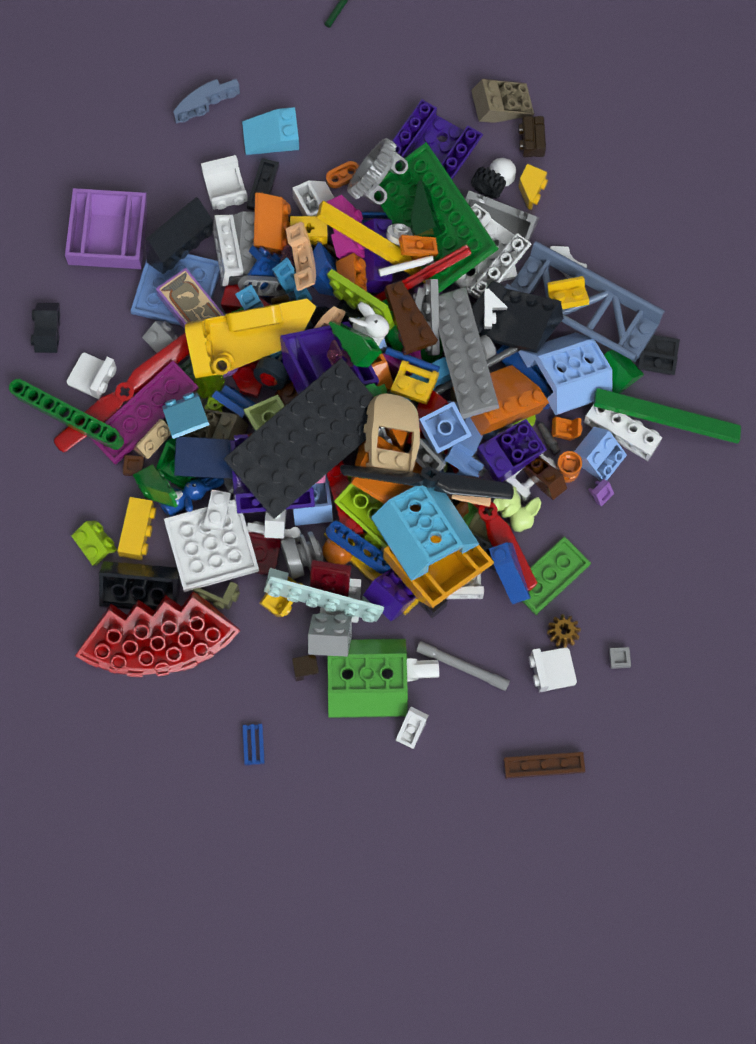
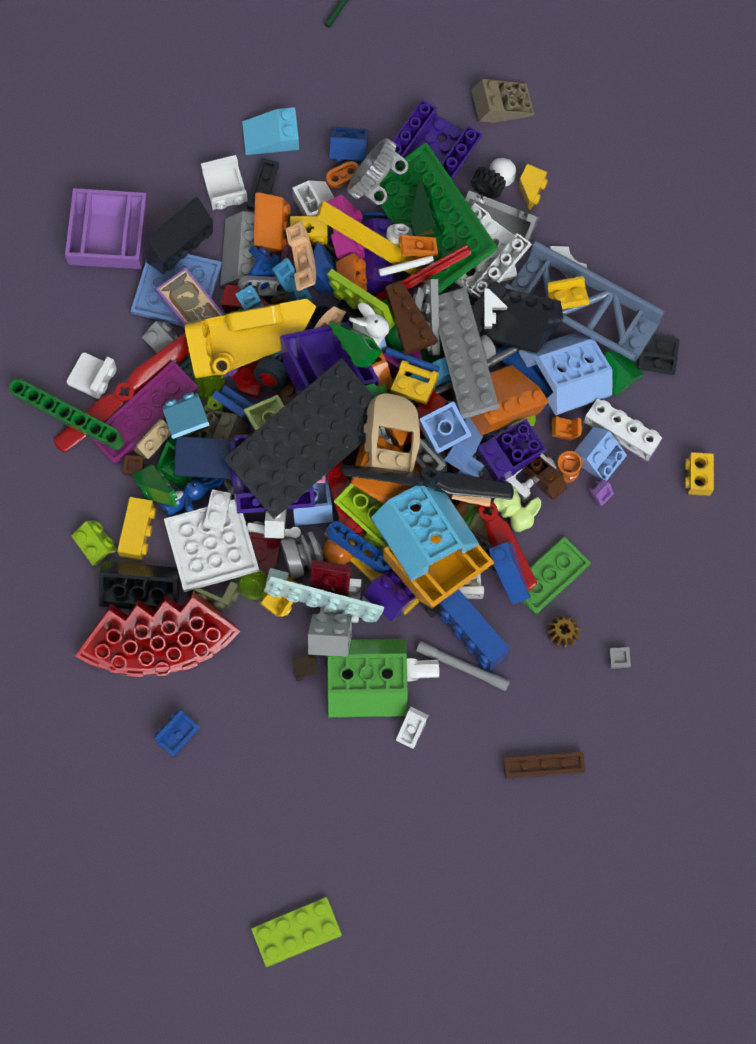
(46, 327): black brick -> none
(176, 733): none -> blue bracket
(198, 101): sand blue slope -> none
(227, 247): white fence -> none
(253, 585): none -> clear neon green hair
(253, 727): blue tile -> none
(296, 932): none -> lime plate
(334, 354): clear pink bracket -> none
(348, 144): none -> blue slope
(473, 630): none -> blue brick
(533, 136): dark brown brick -> none
(550, 441): dark grey animal -> none
(552, 669): white bracket -> none
(667, 415): green tile -> none
(704, 474): none -> yellow brick

